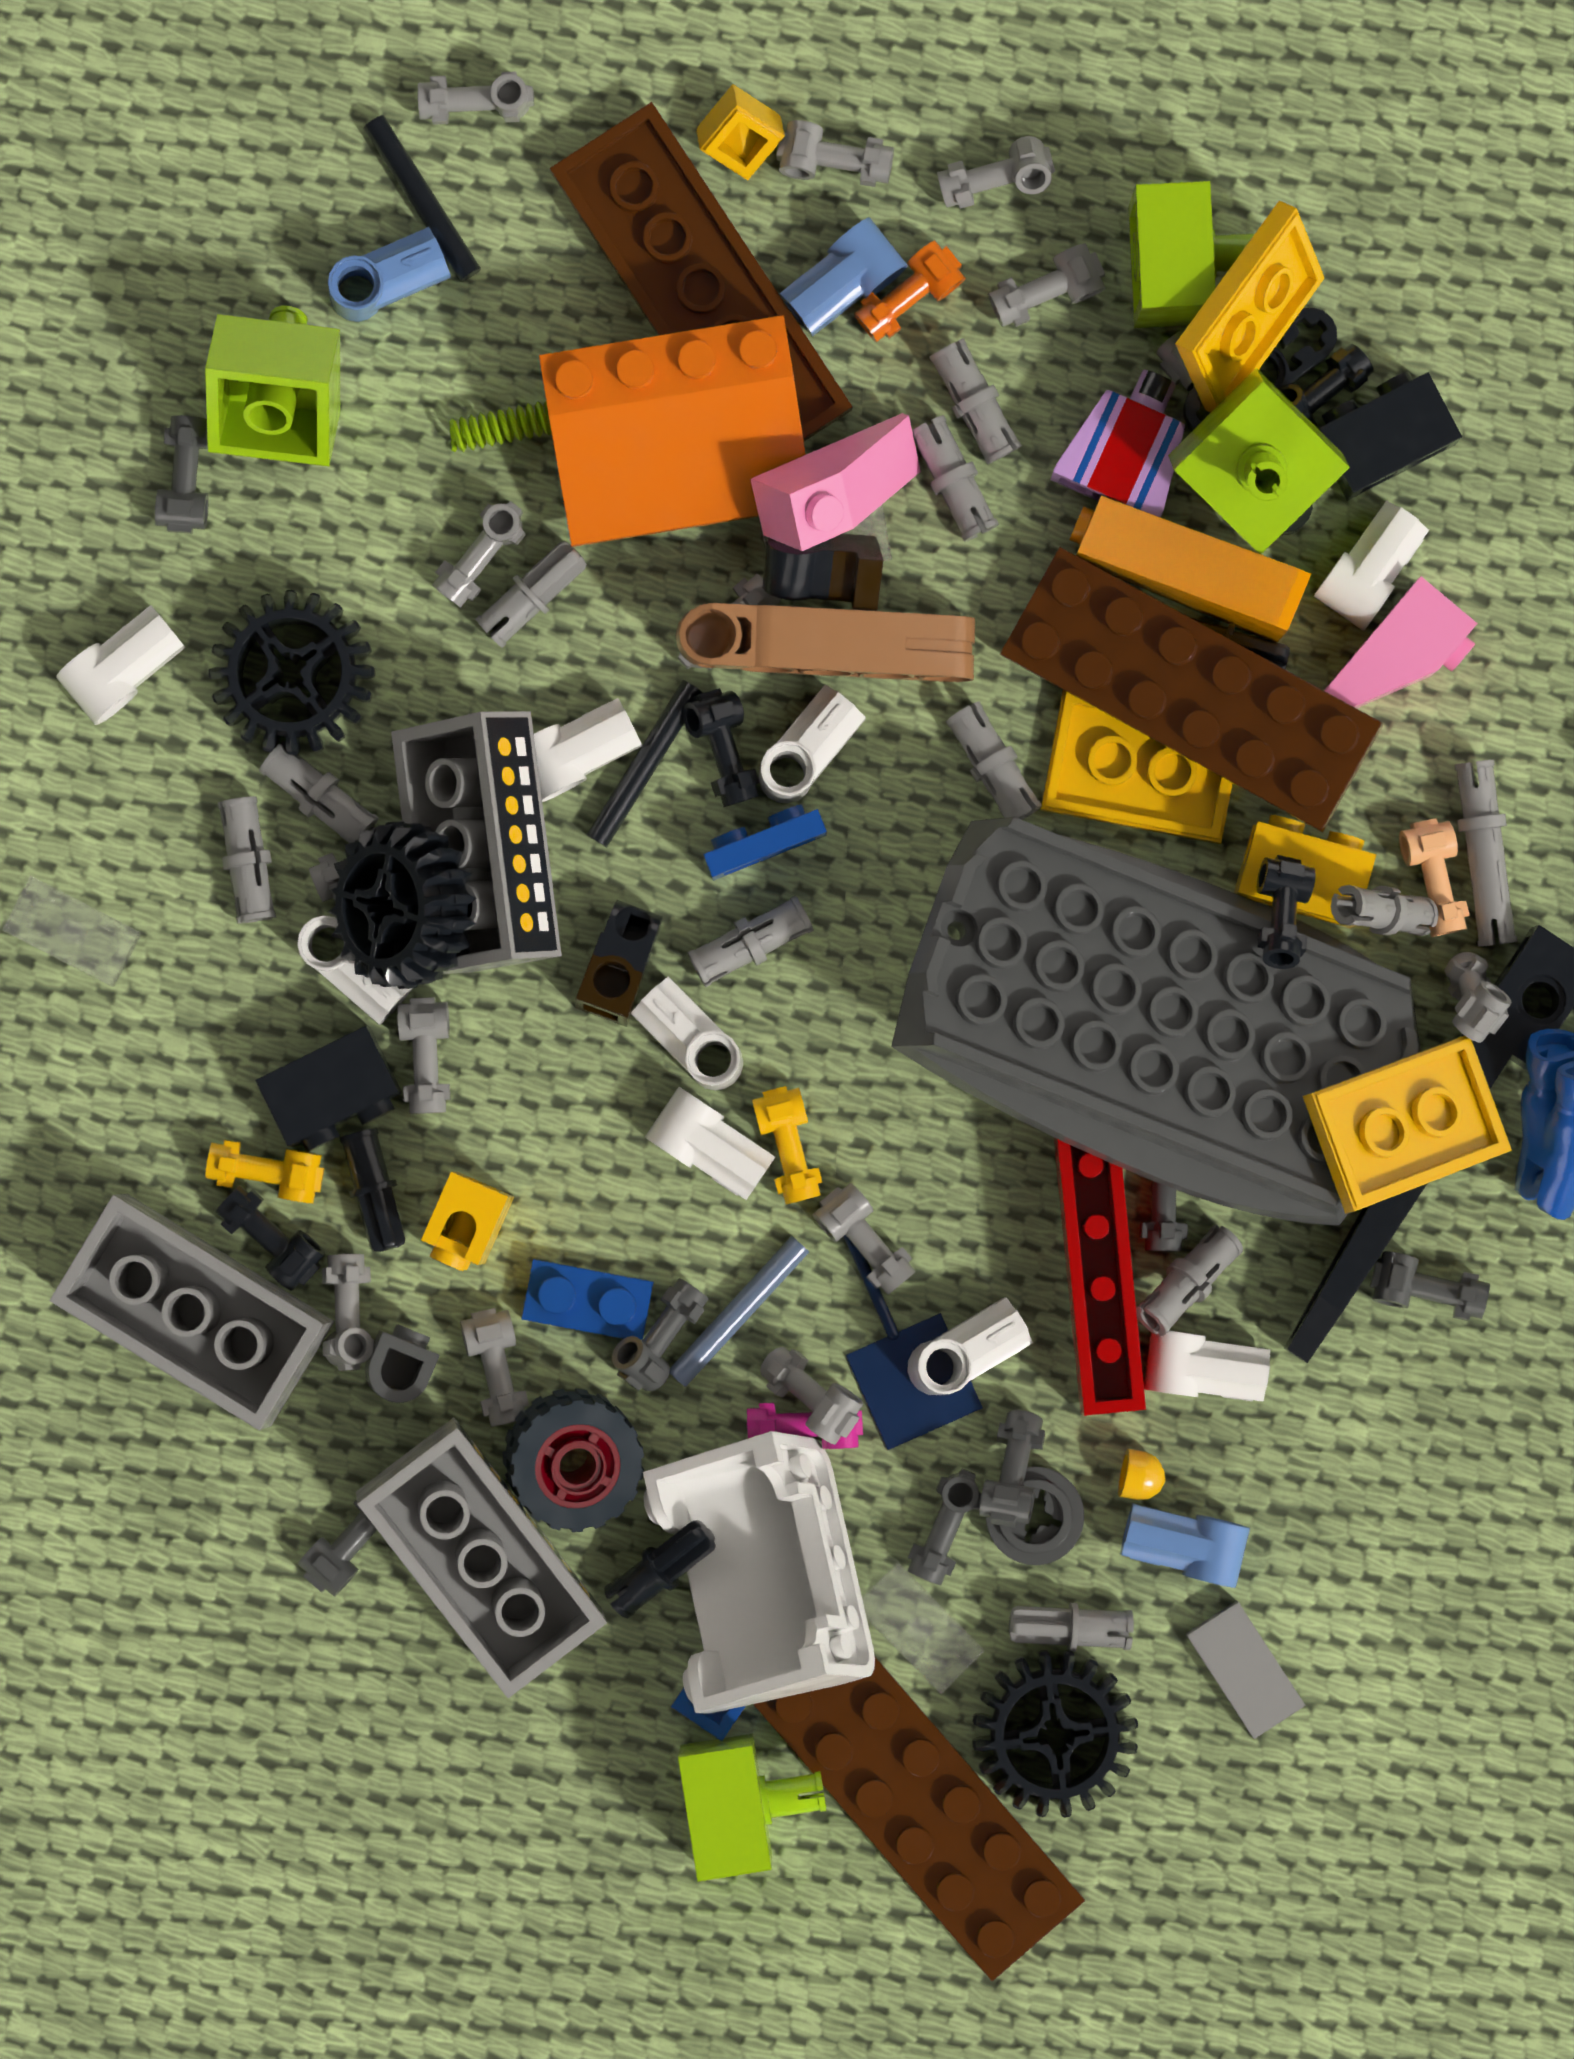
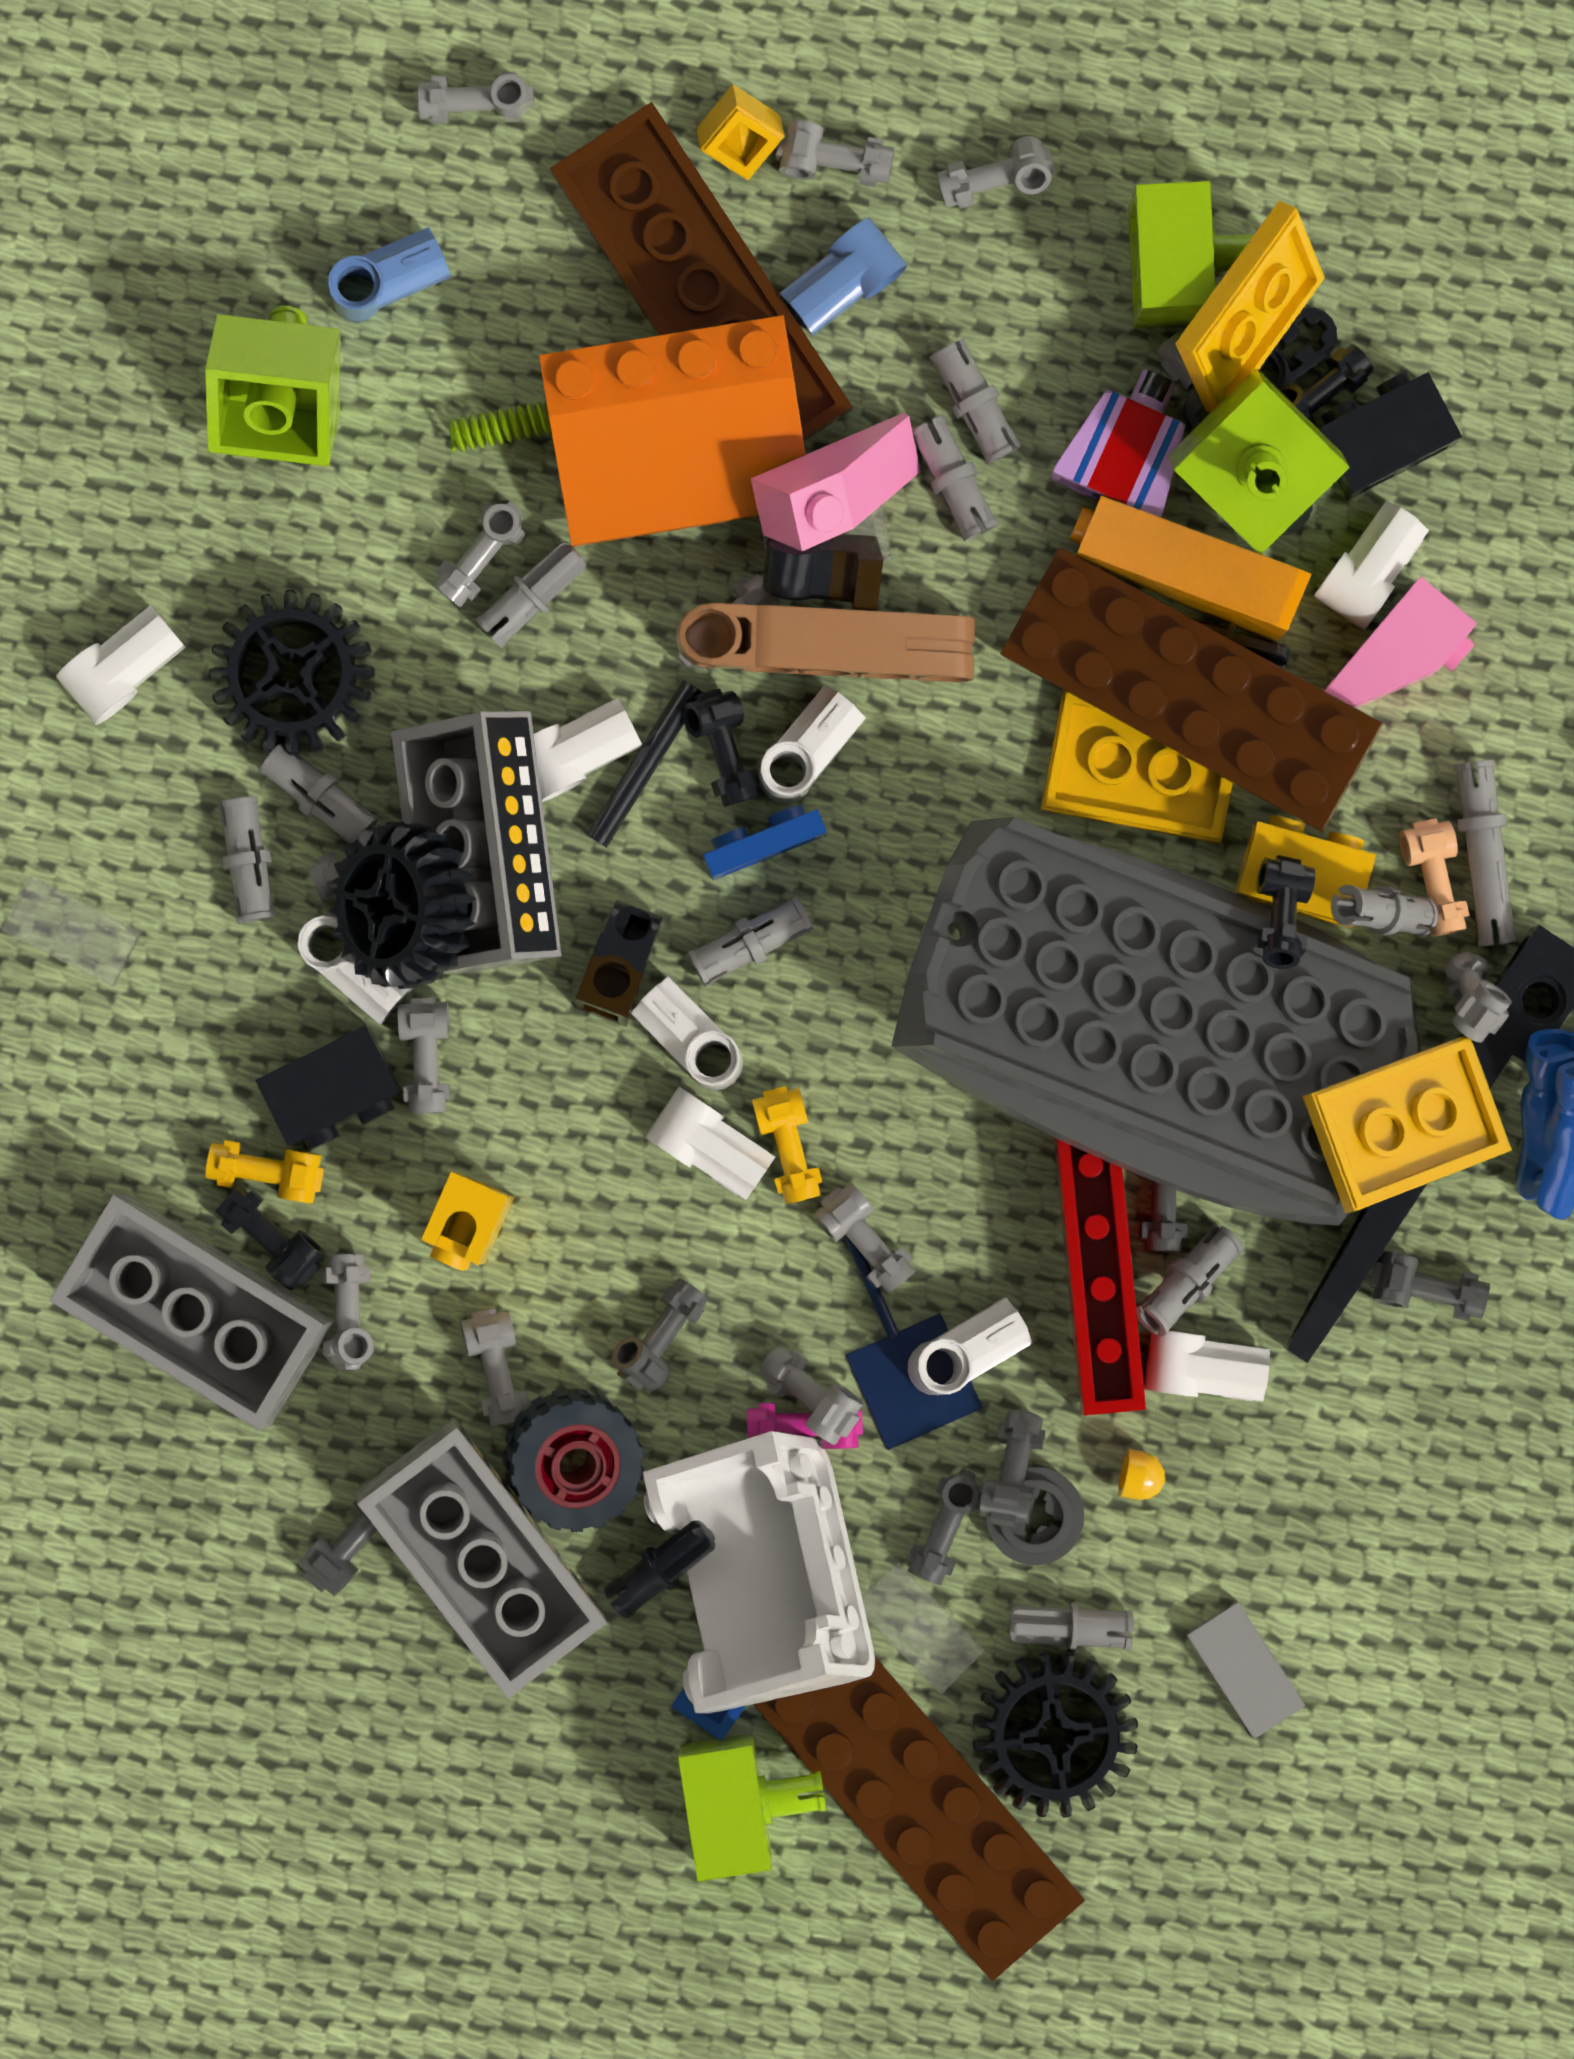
(182, 506): dark grey bar -> none
(373, 1190): black axle -> none
(400, 1364): dark grey plate -> none
(422, 197): black bar -> none
(587, 1300): blue plate -> none
(738, 1311): sand blue bar -> none
(934, 272): orange bar -> none
(993, 762): light grey pin -> none
(1076, 273): light grey bar -> none
(1200, 1546): medium blue piece -> none

